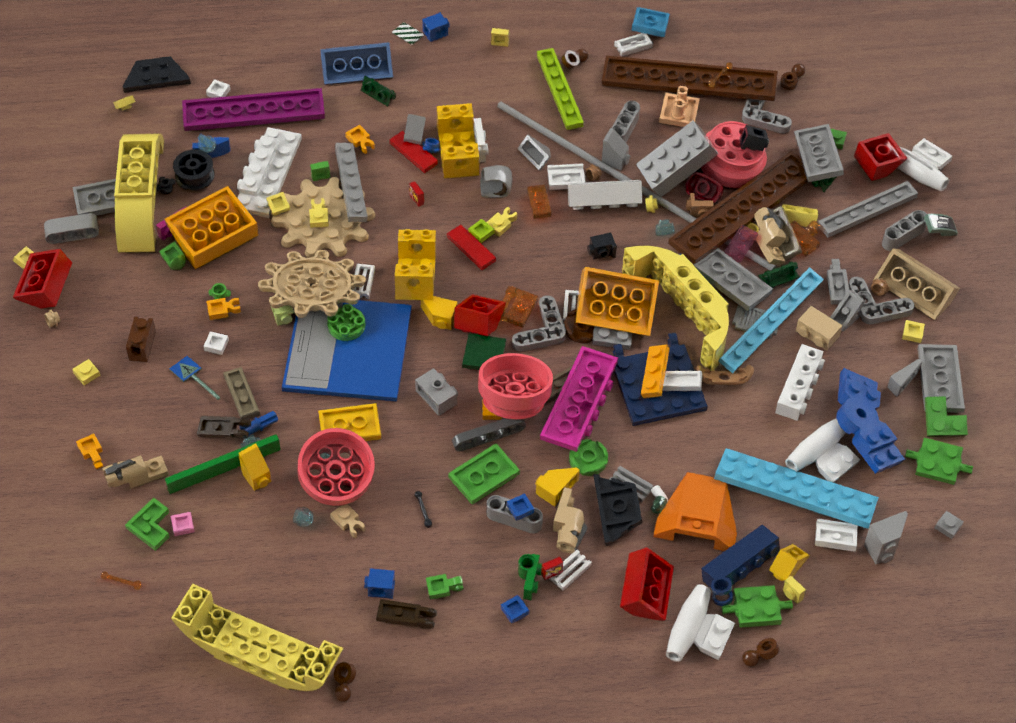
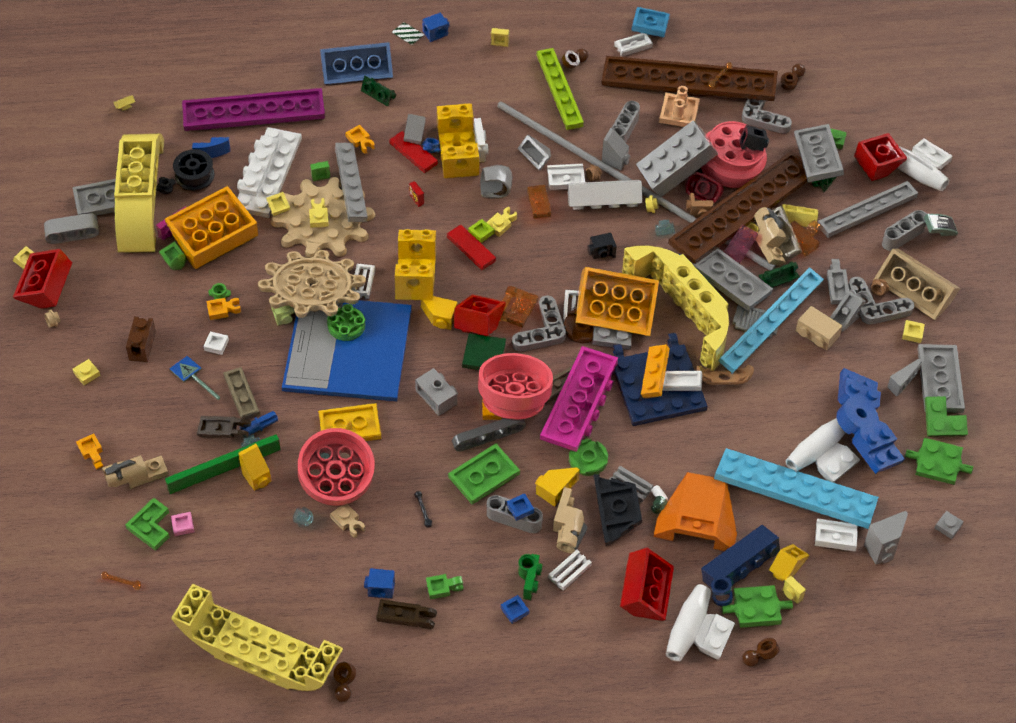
(155, 74): black wing -> none
(206, 143): clear light blue plate -> none
(218, 89): white plate -> none
(552, 568): red tile -> none
(799, 382): white brick -> none

